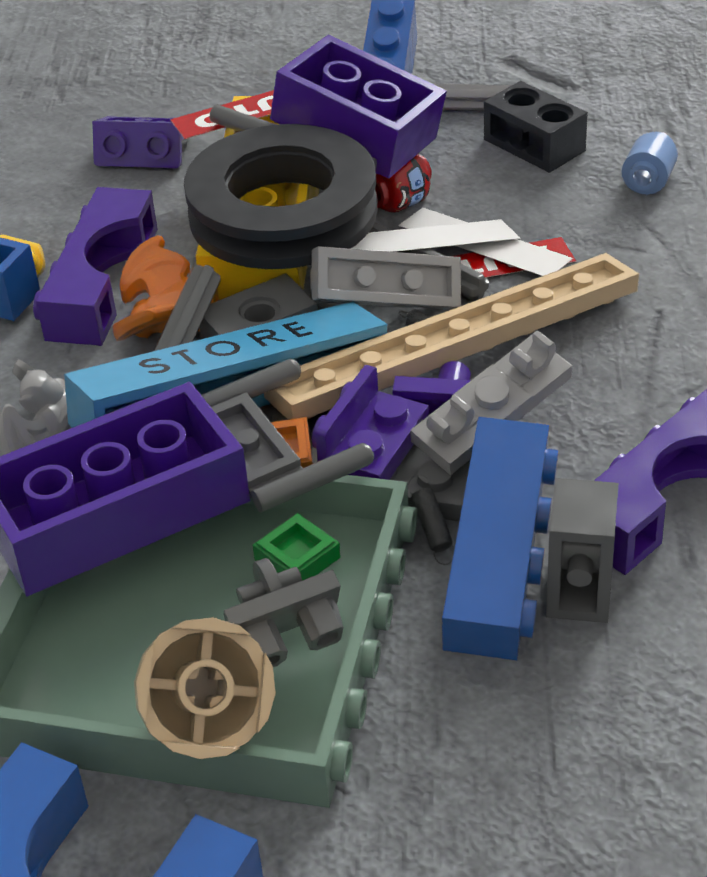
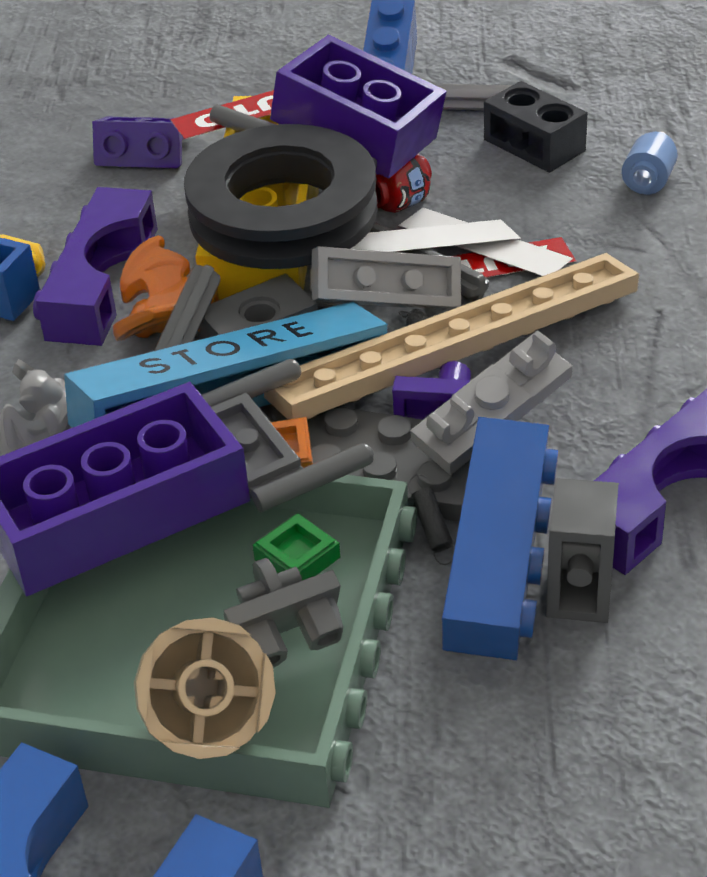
(371, 419): dark purple bracket -> none

